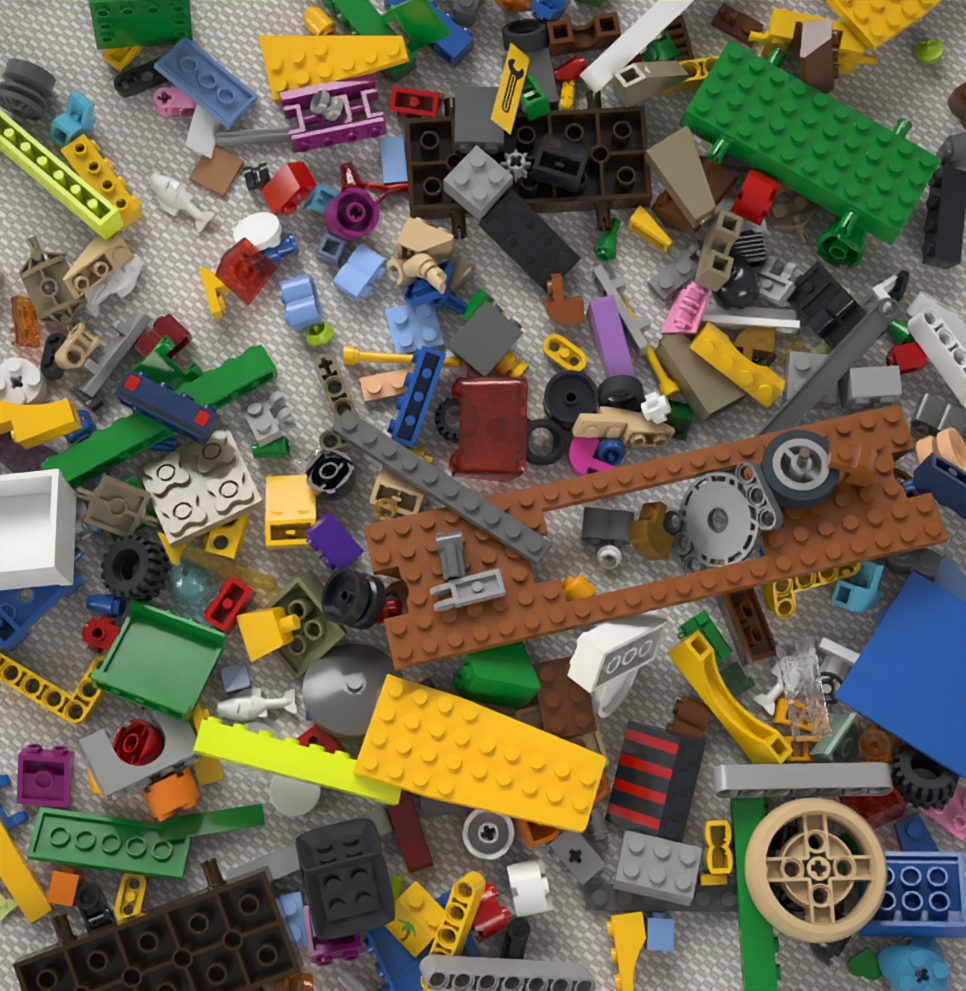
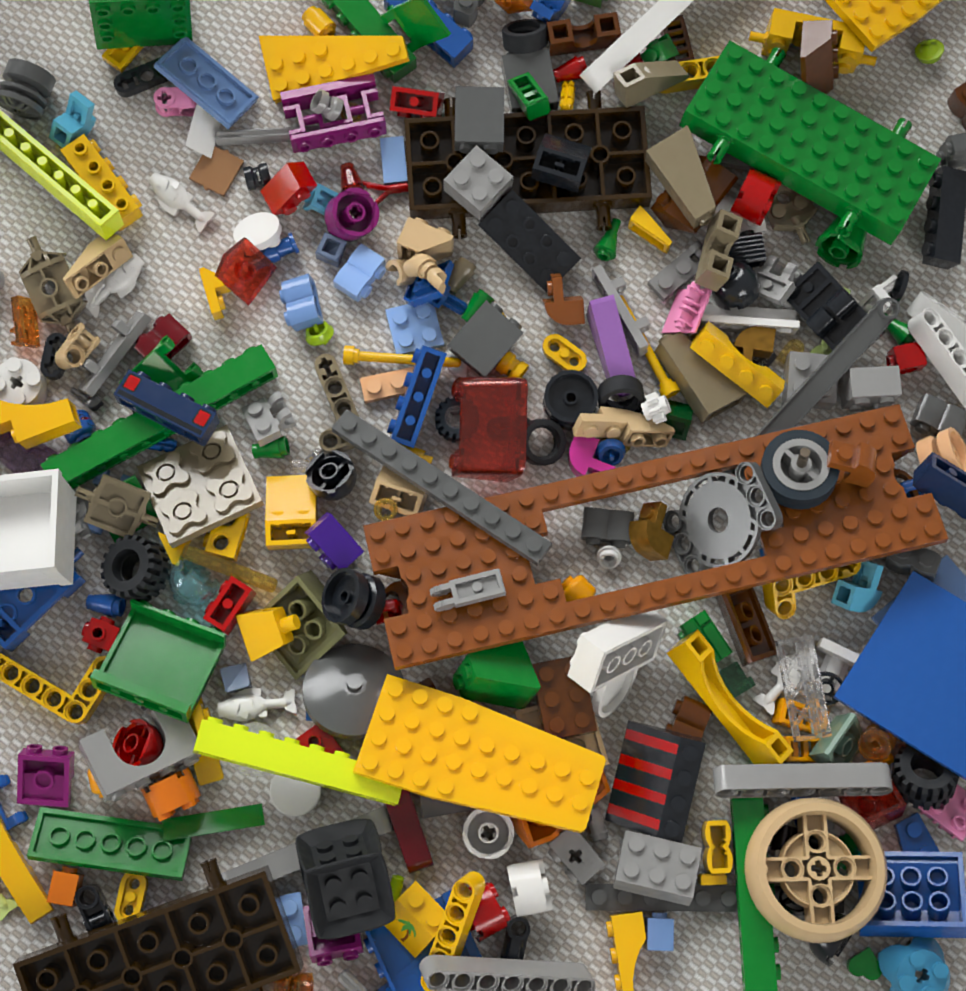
(450, 550): dark grey piece -> none
(510, 88): yellow sticker -> none
(515, 159): light grey gear -> none
(736, 24): reddish brown plate -> none

